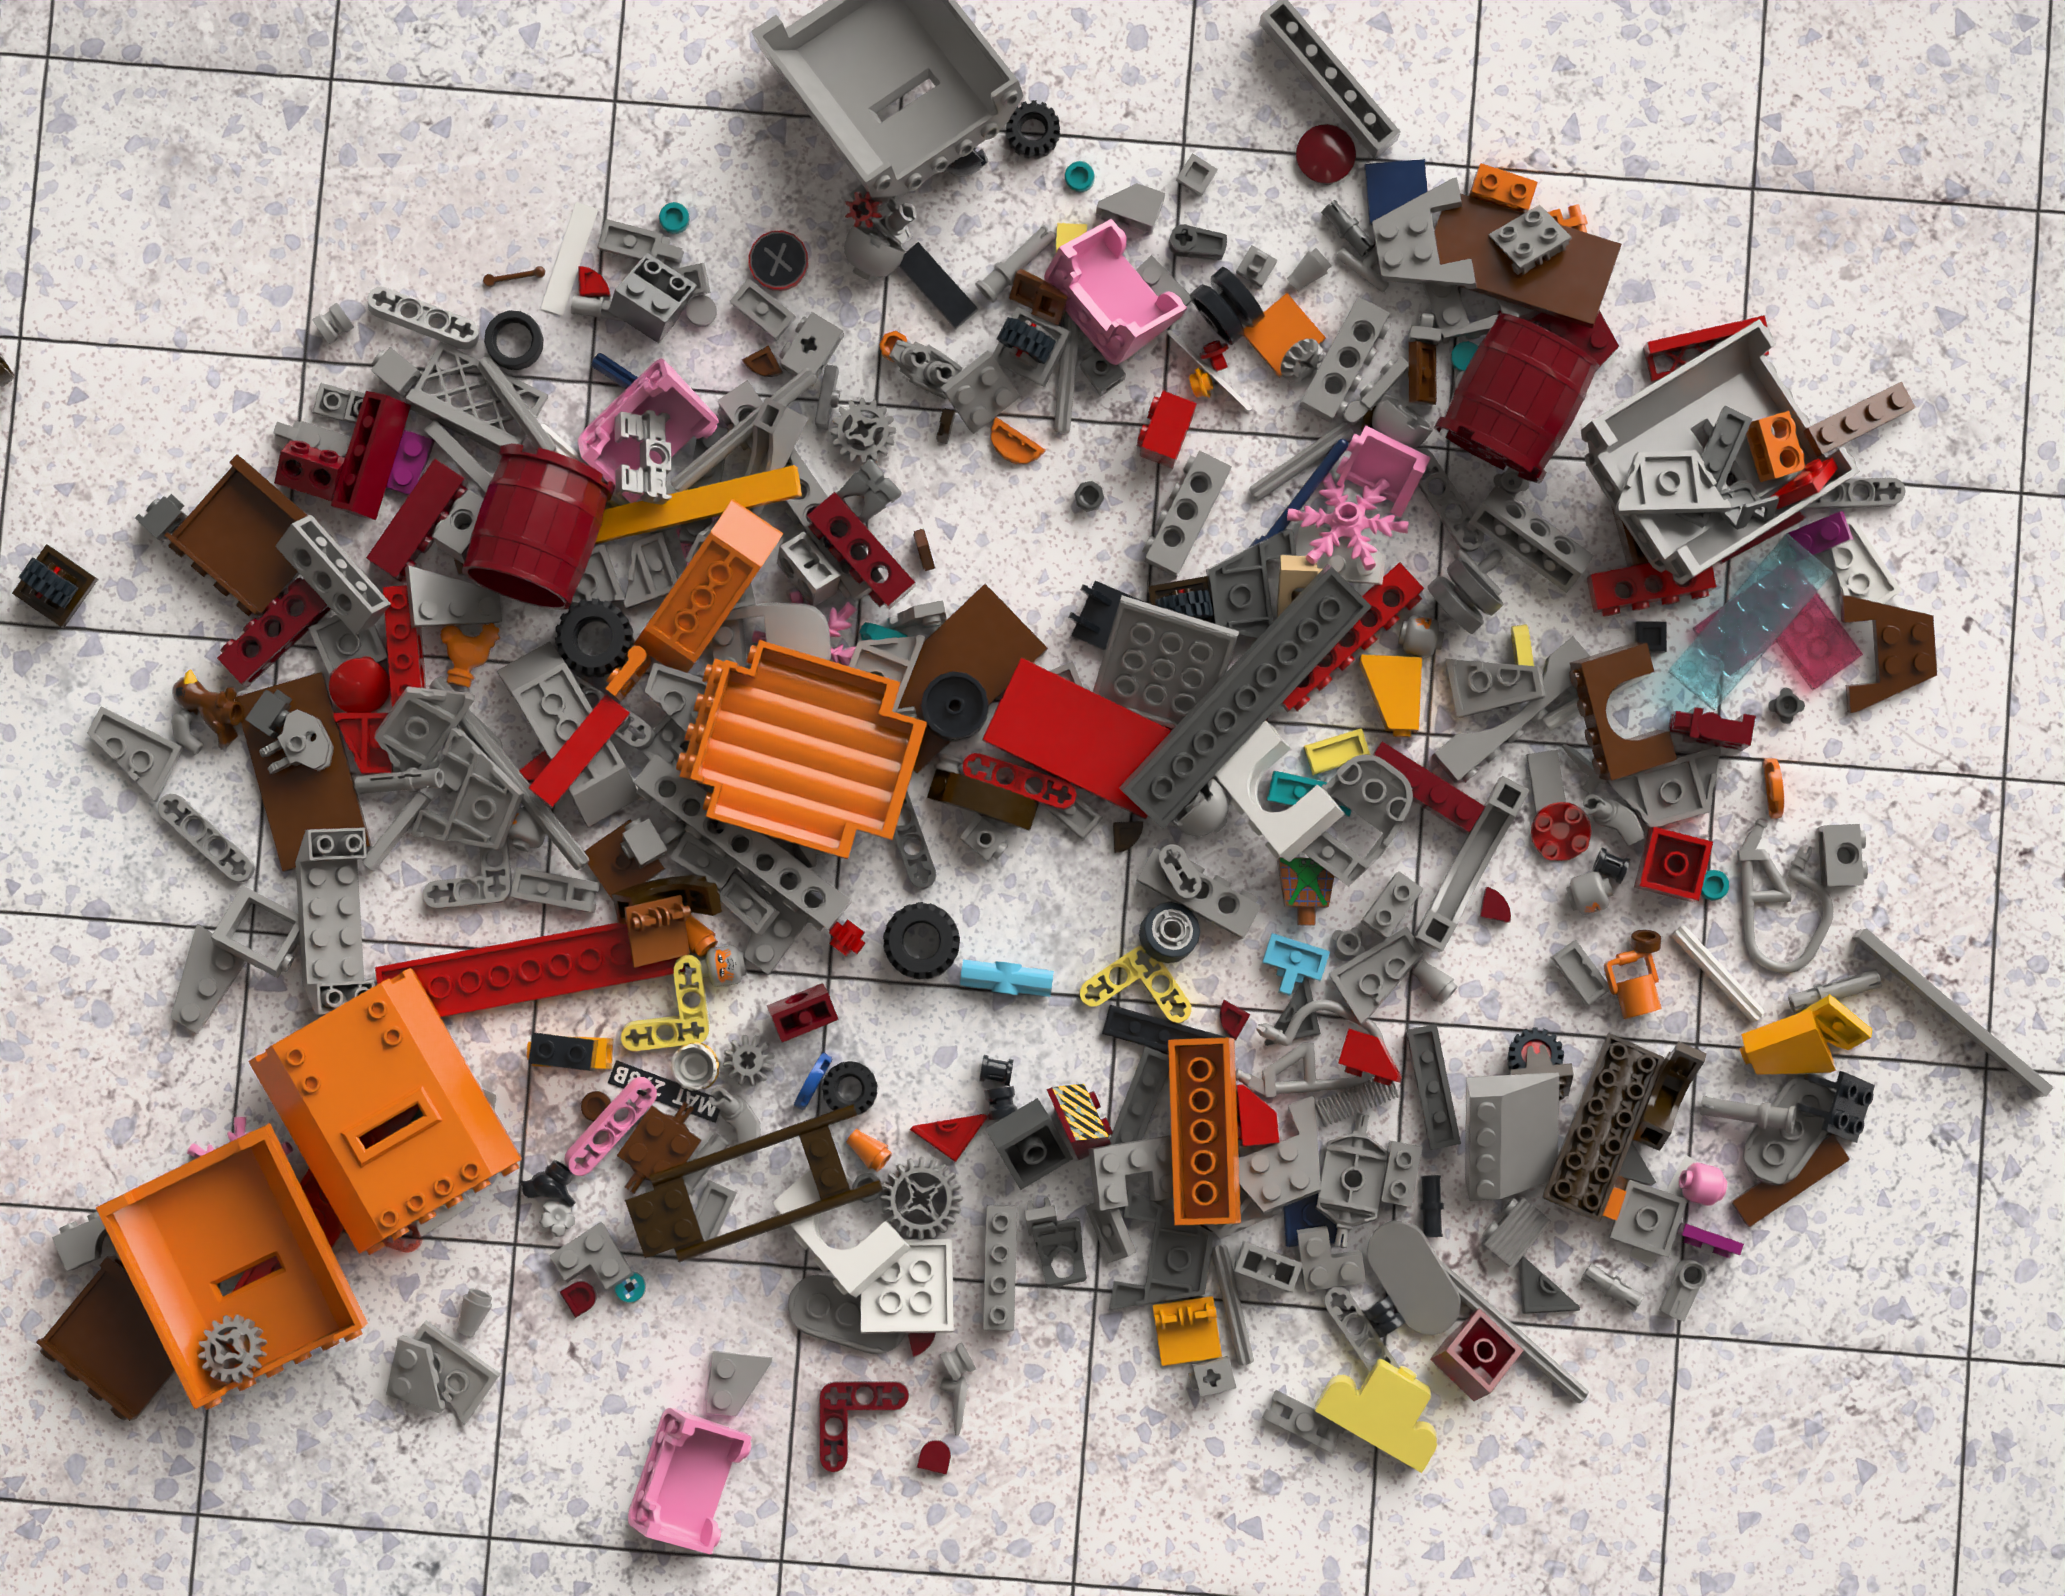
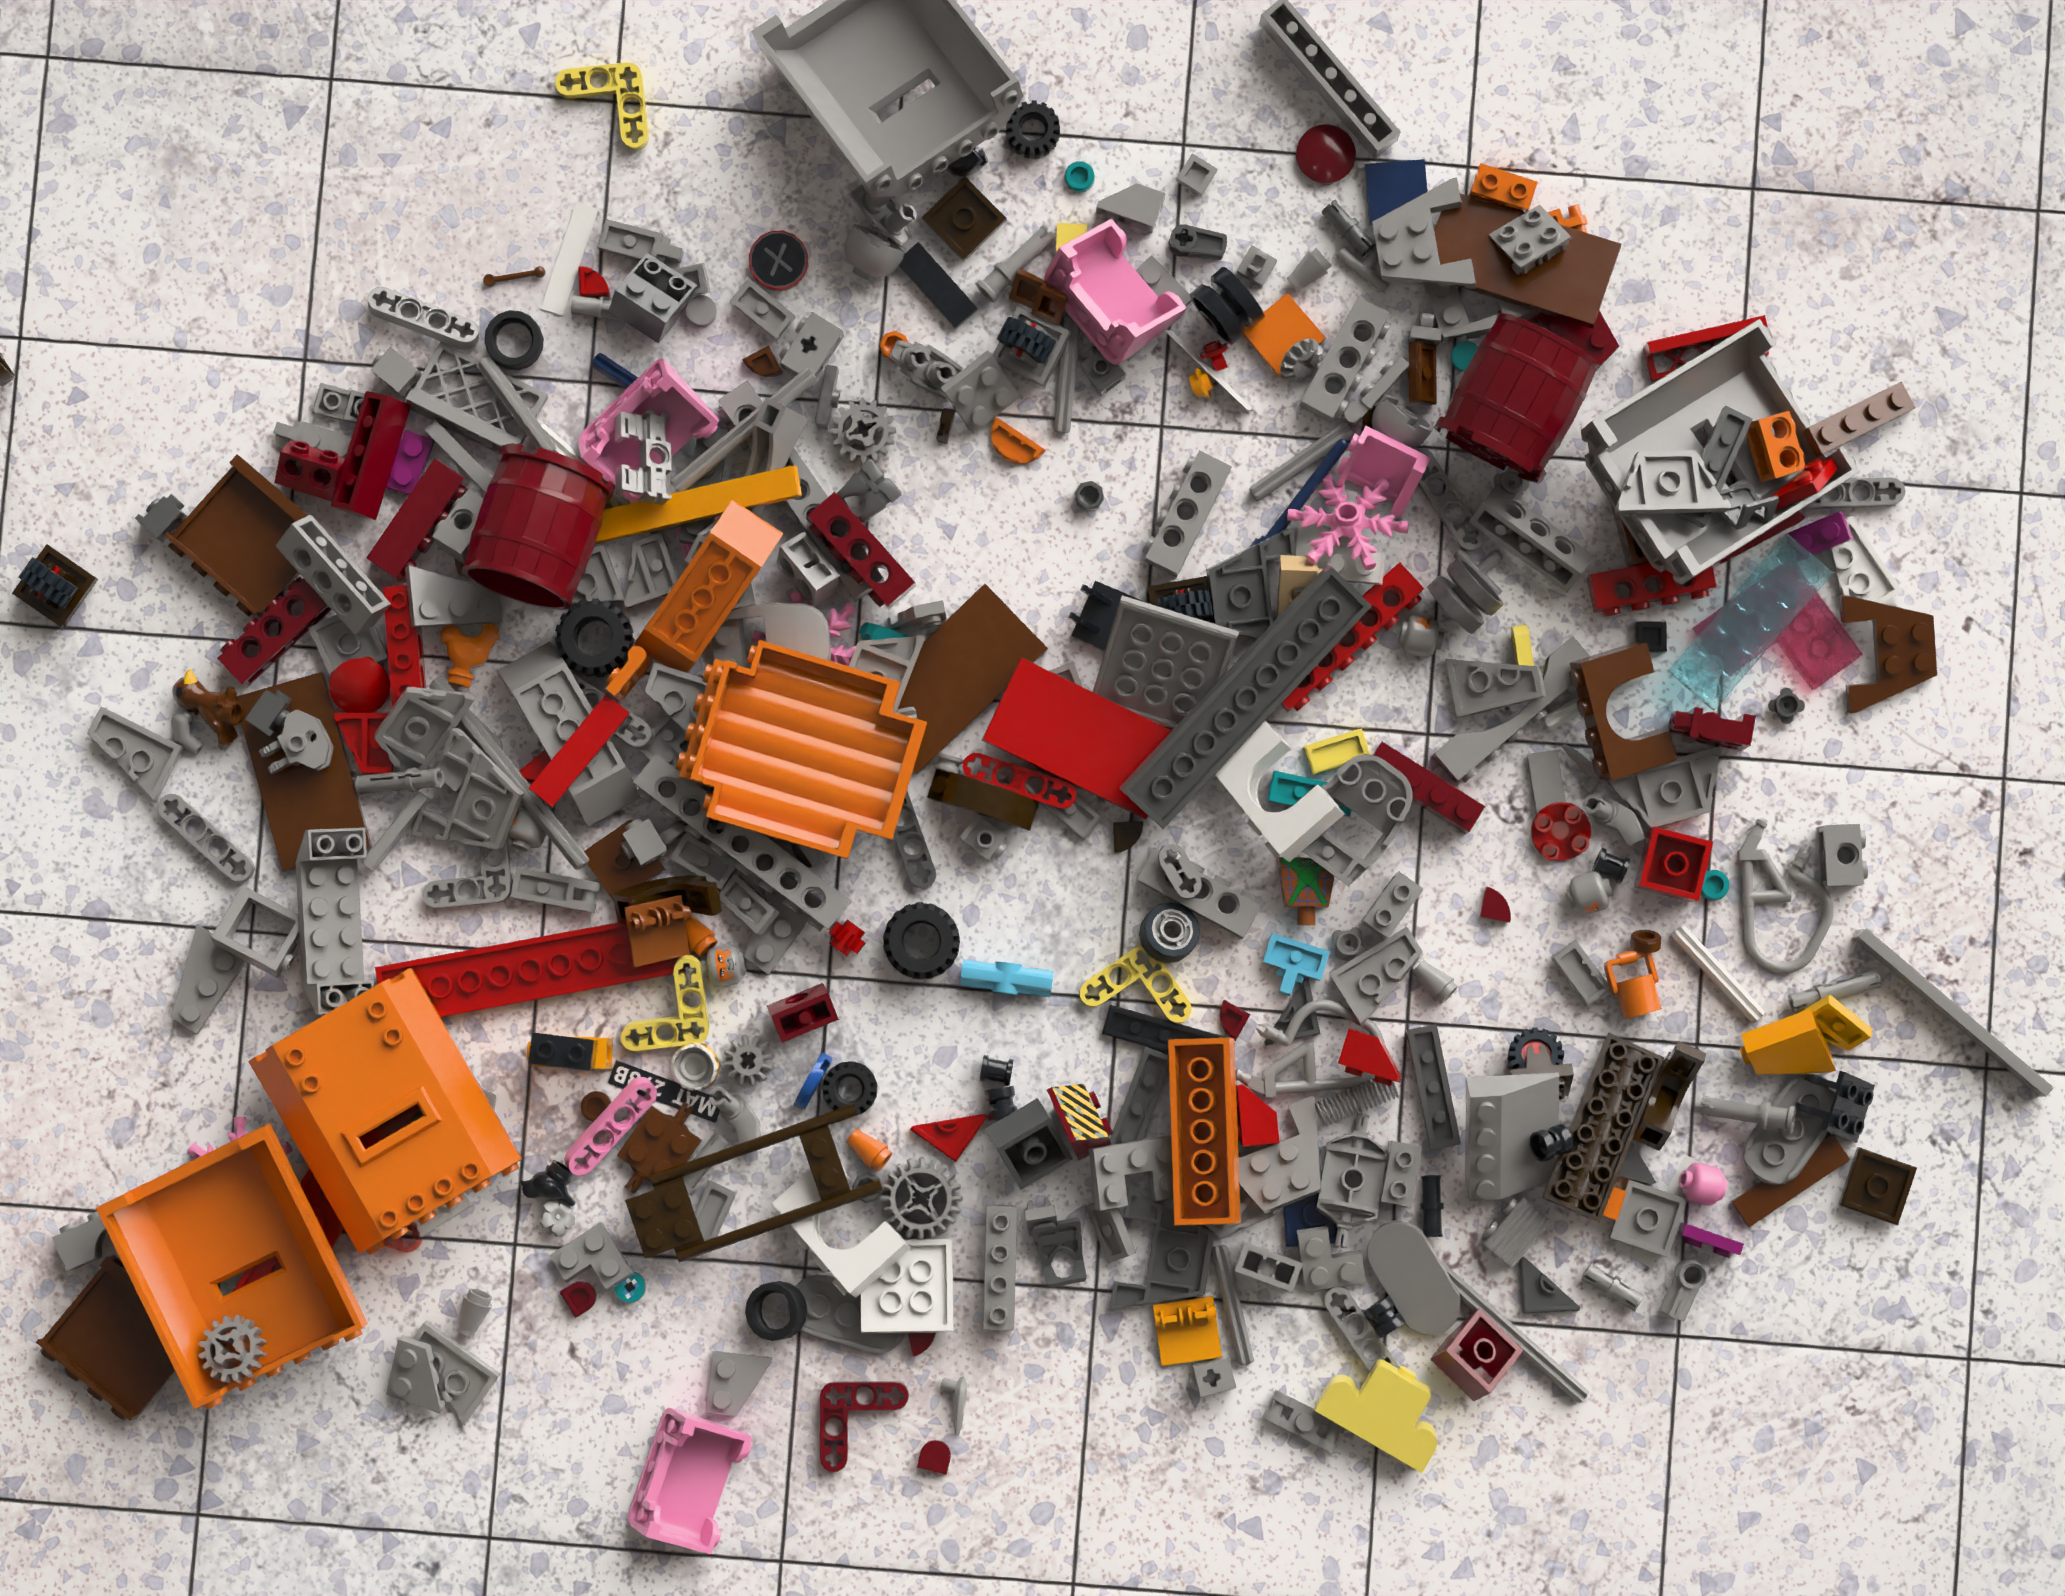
(338, 318): light grey wheel -> none
(614, 85): none -> light yellow beam
(674, 218): teal tile -> none
(754, 1311): none -> black tyre
(856, 213): red gear -> none
(924, 550): reddish brown tile -> none
(958, 724): black wheel -> none
(958, 1361): light grey wheel -> none
(964, 218): none -> dark brown plate
(1167, 430): red brick -> none
(1205, 811): light grey cylinder -> none
(1395, 690): light orange slope -> none
(1470, 864): light grey arch -> none
(1551, 1143): none -> black wheel
(1774, 787): orange tile -> none
(1877, 1186): none -> dark brown plate

